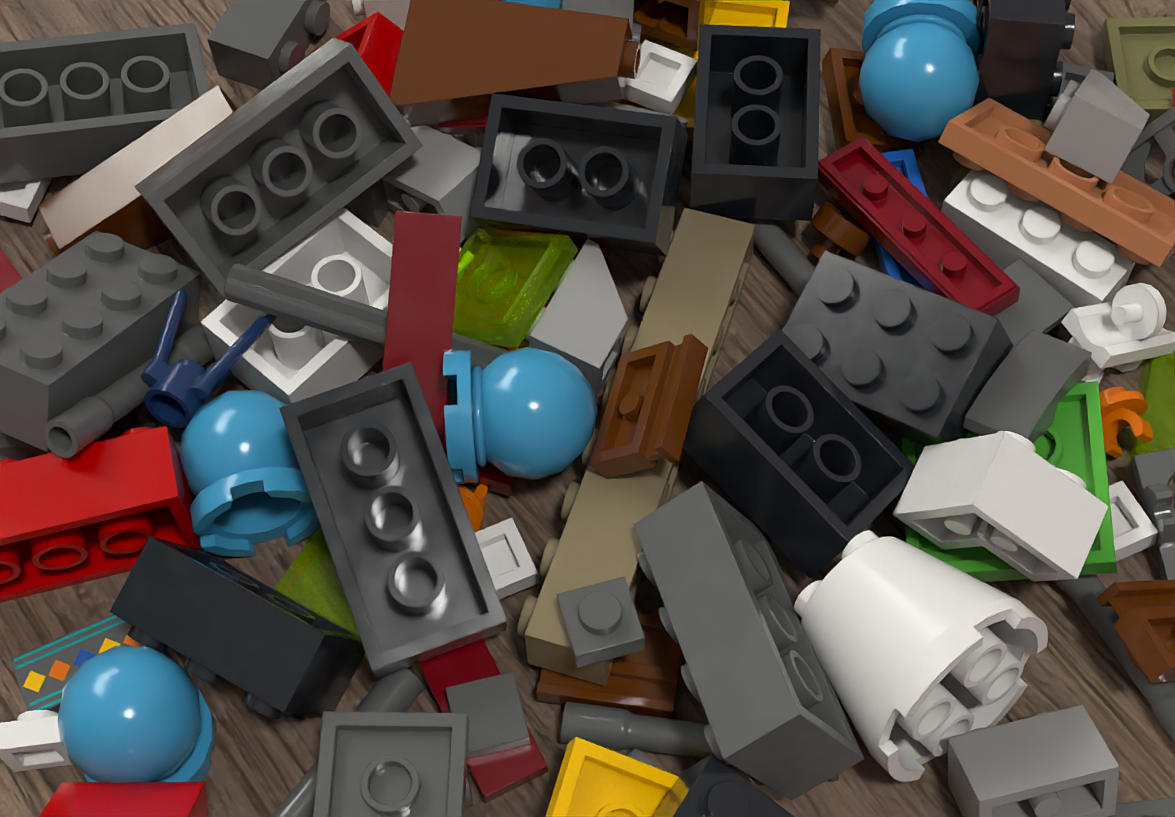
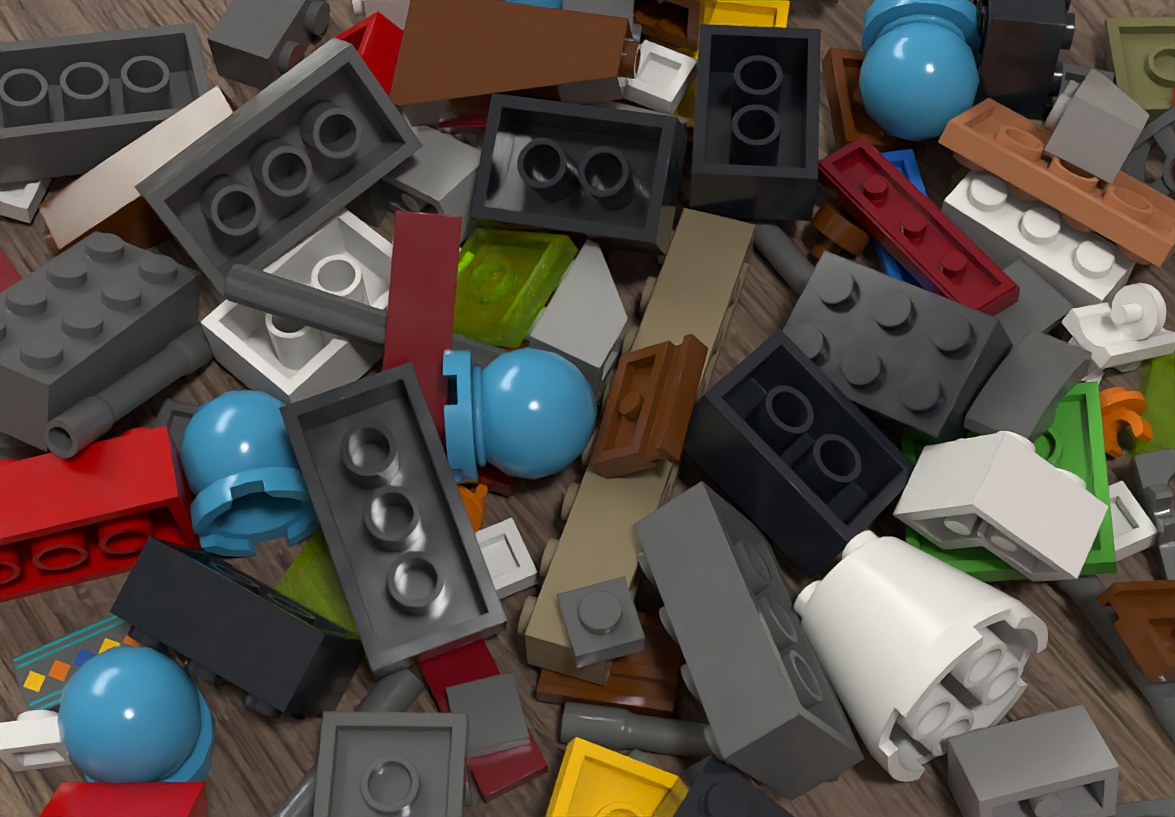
(184, 386): dark blue plant -> none

